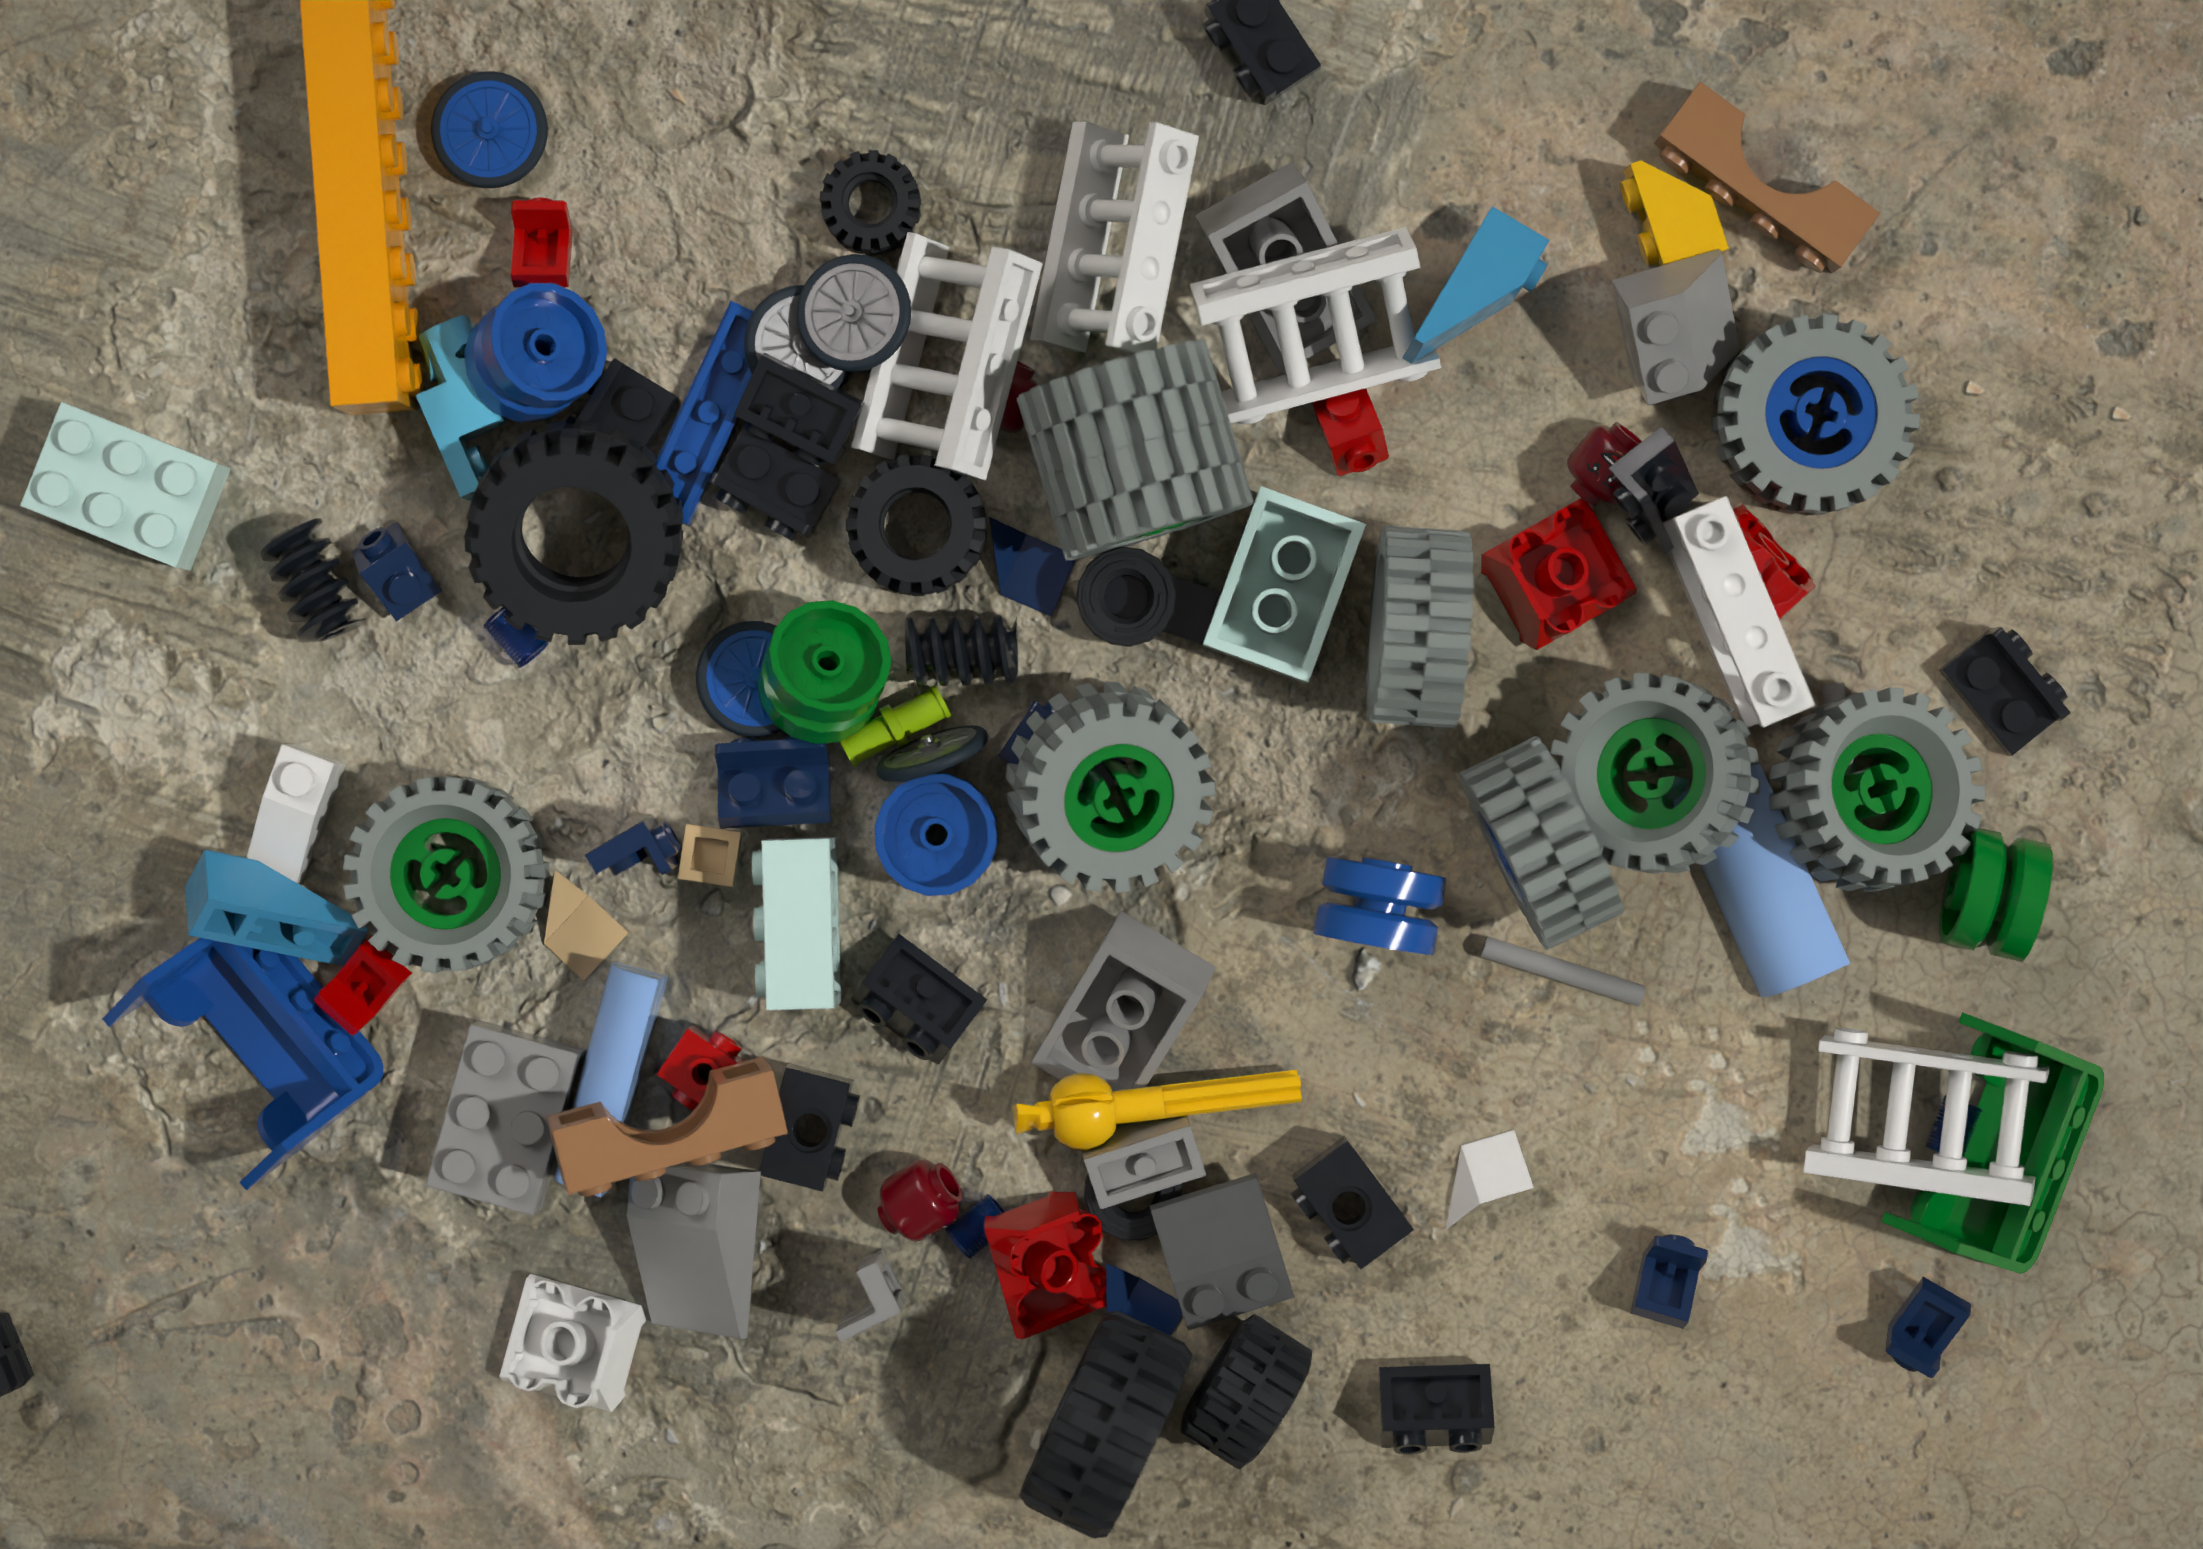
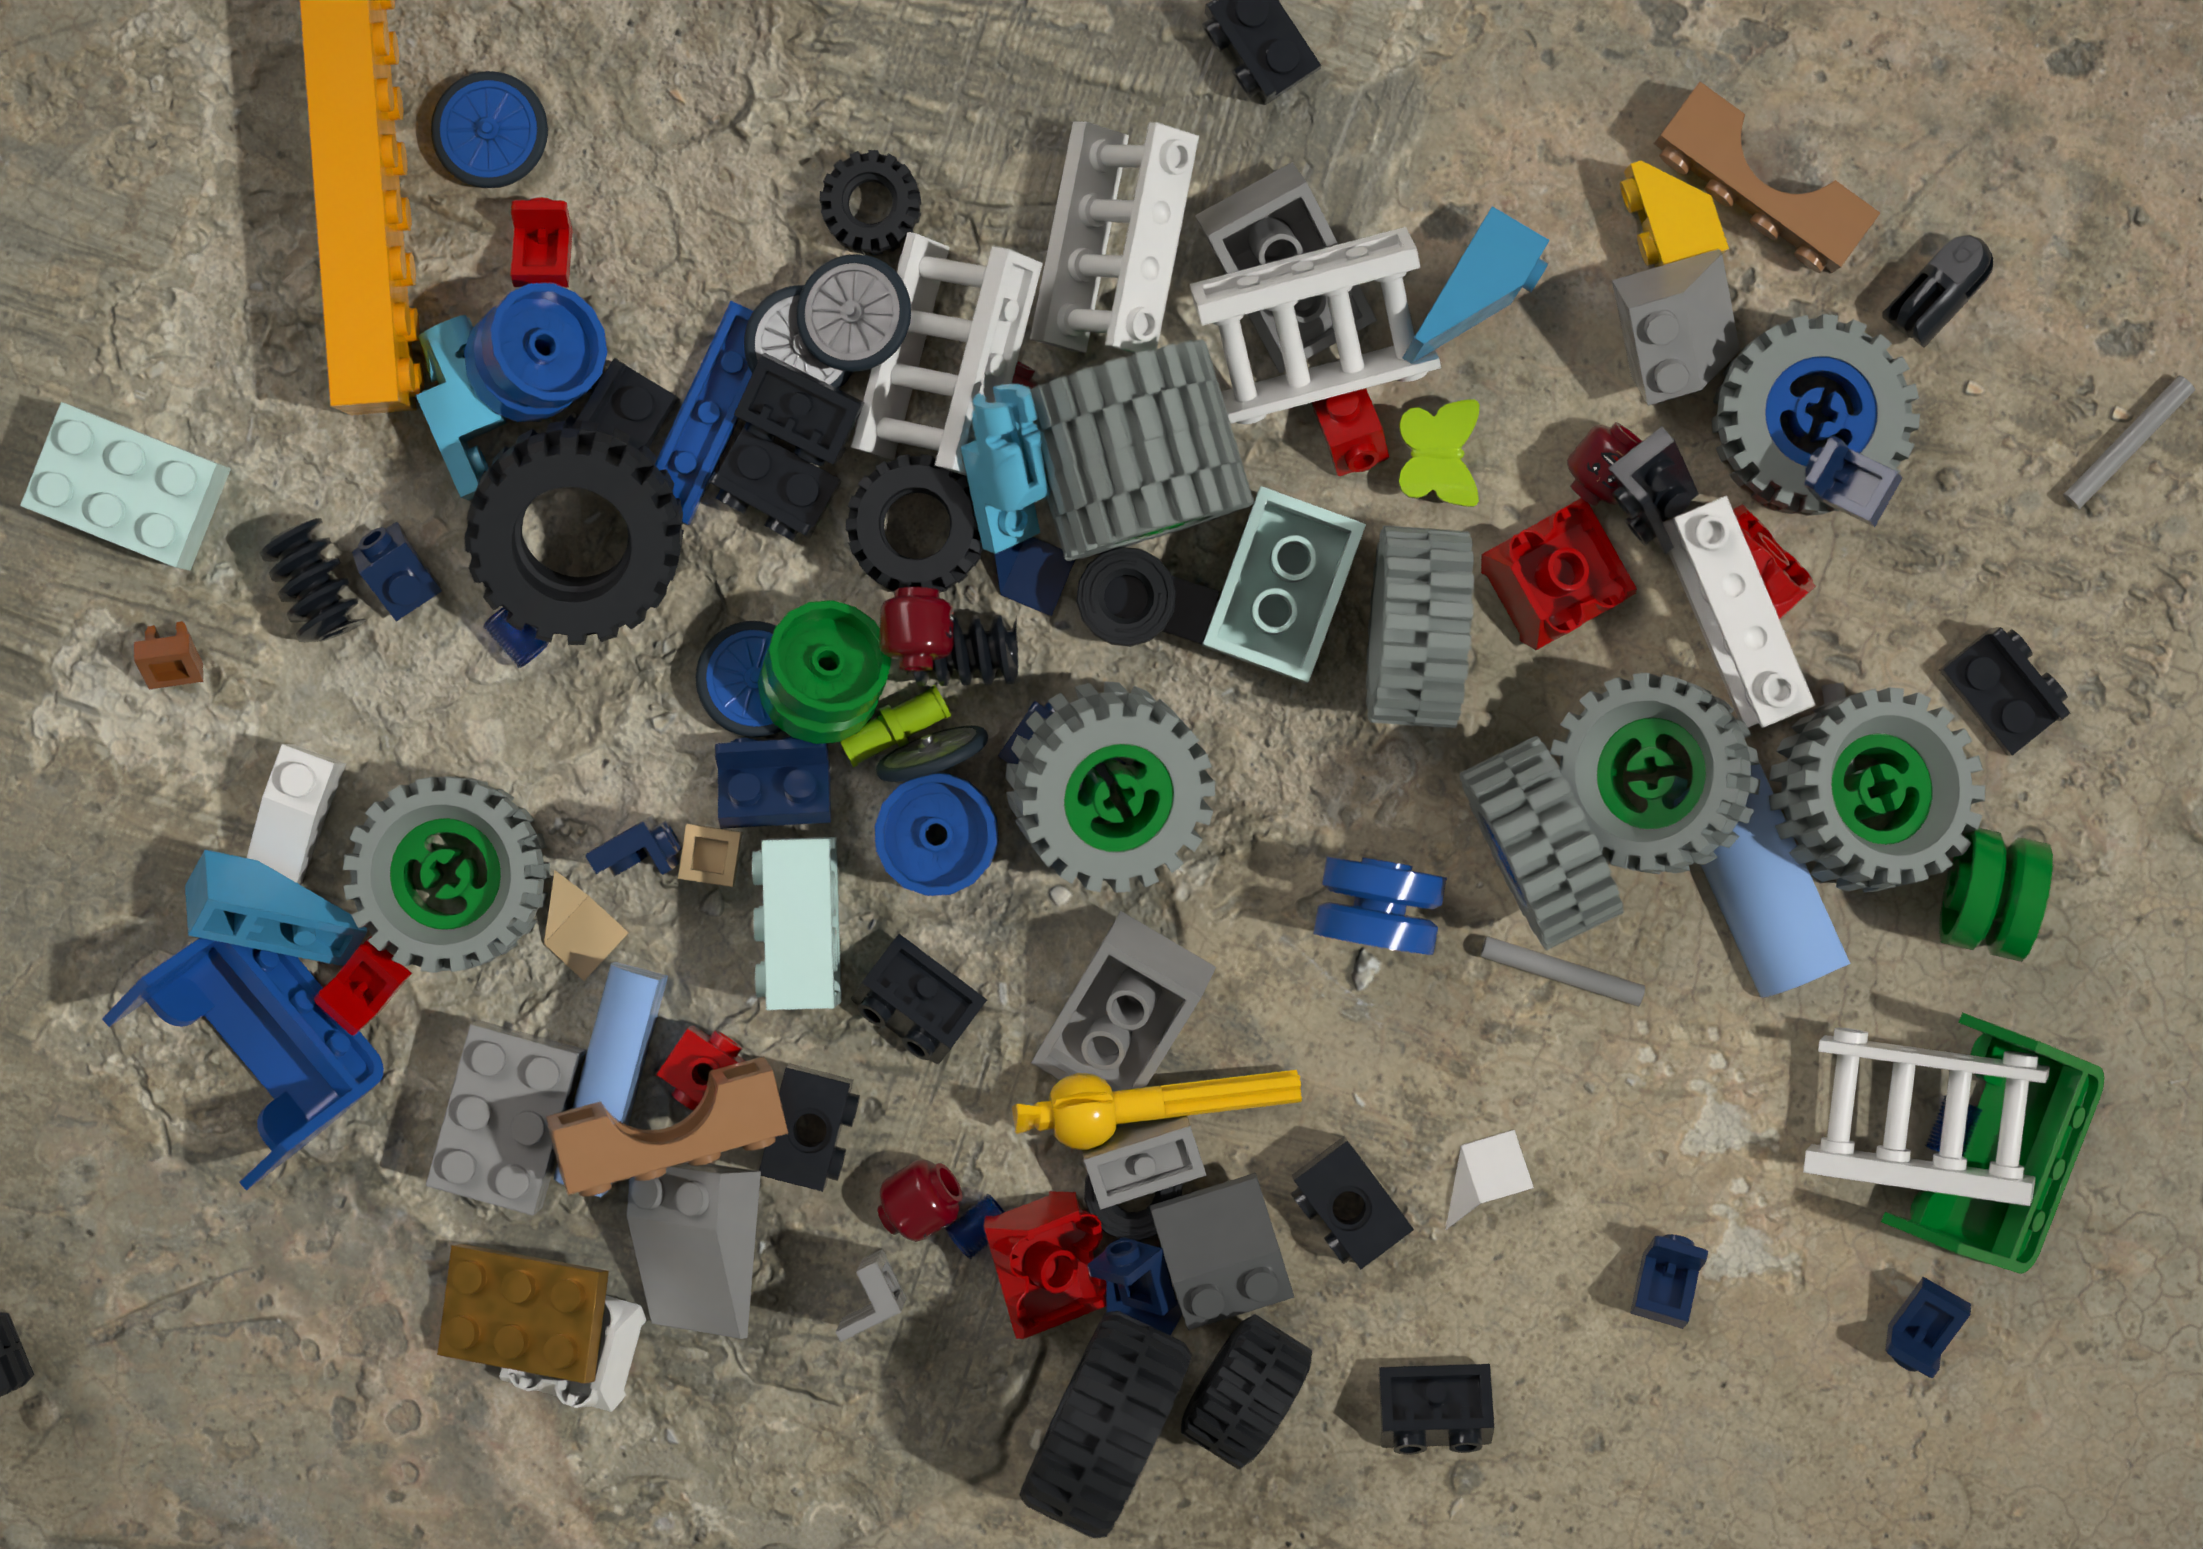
(168, 659): none -> dark orange tile
(523, 1313): none -> pearl gold plate
(916, 628): none -> dark red head
(1005, 467): none -> medium azure plate
(1139, 1273): none -> dark blue bracket
(1438, 453): none -> lime animal
(1850, 481): none -> bracket
(1941, 289): none -> black arm
(2129, 442): none -> light grey bar

